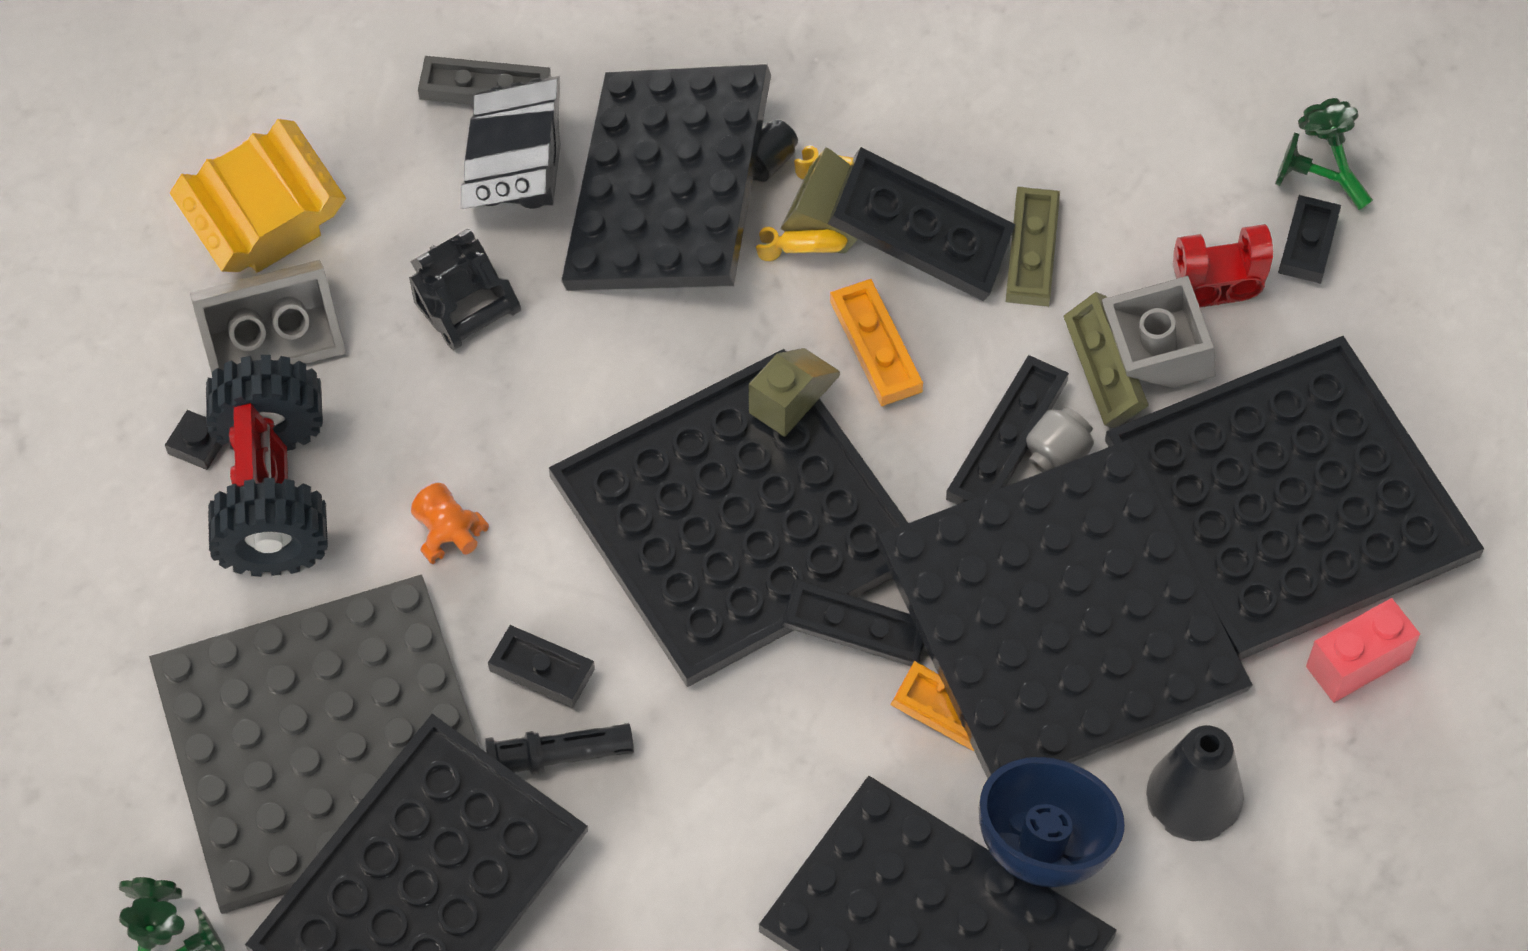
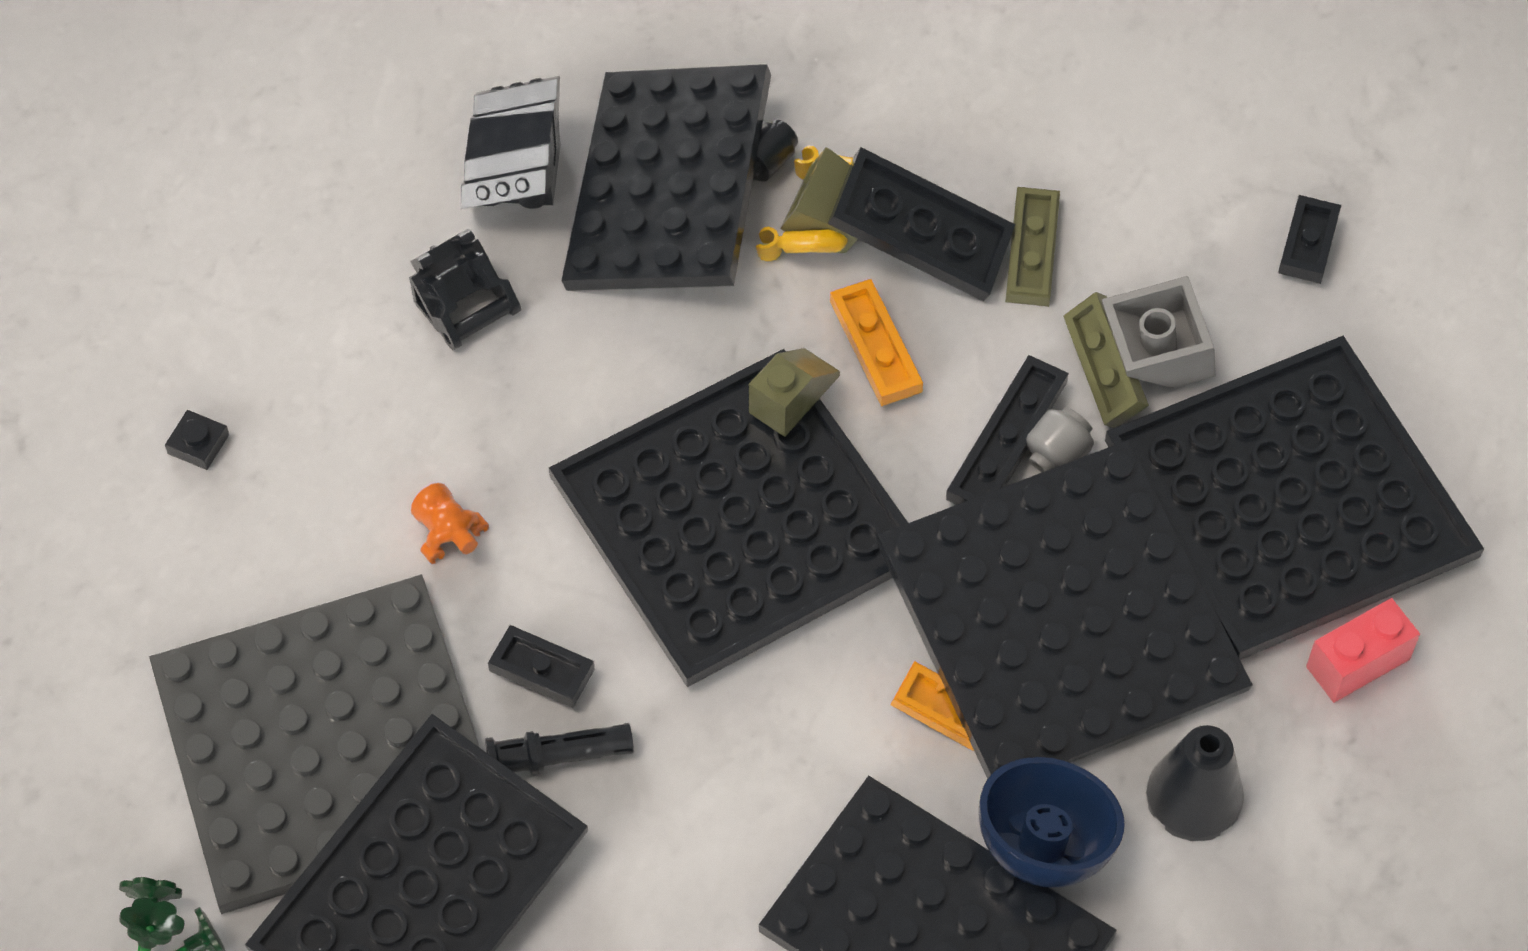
(259, 199): yellow slope -> none
(263, 516): black plate -> none
(270, 315): light grey slope -> none
(460, 79): dark grey plate -> none
(852, 622): black tile -> none
(1225, 271): red piece -> none
(1328, 122): dark green plant -> none

